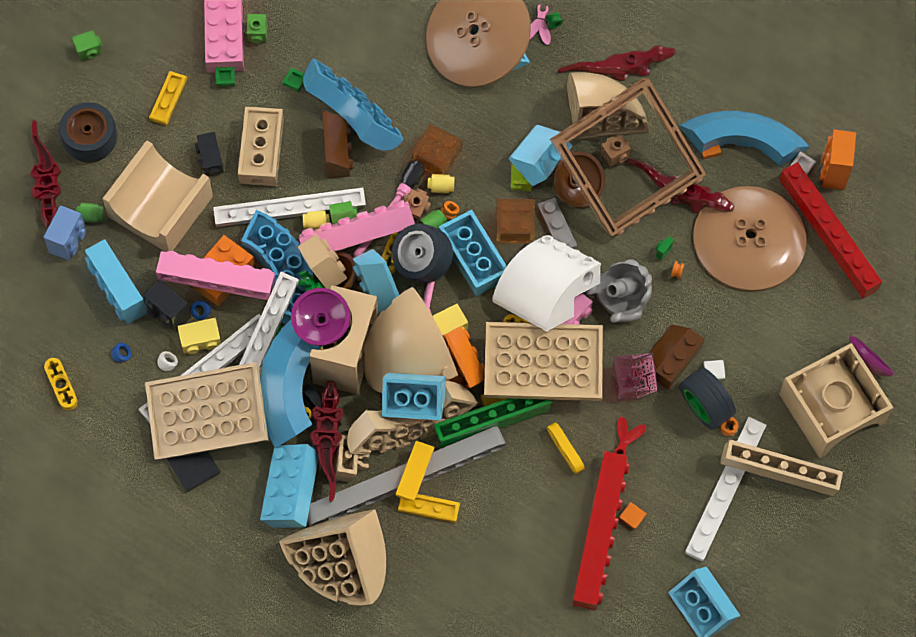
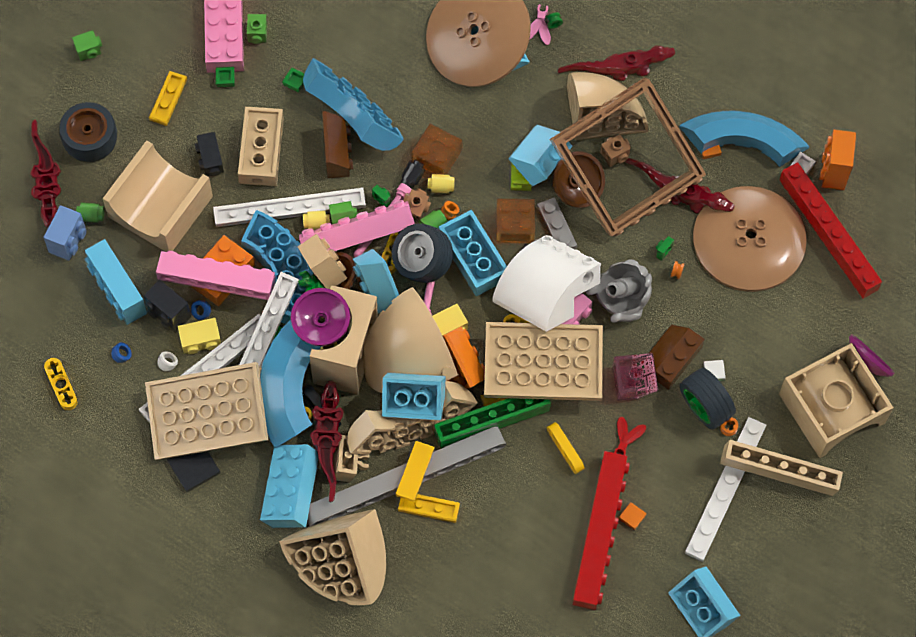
(381, 195): none -> green plate

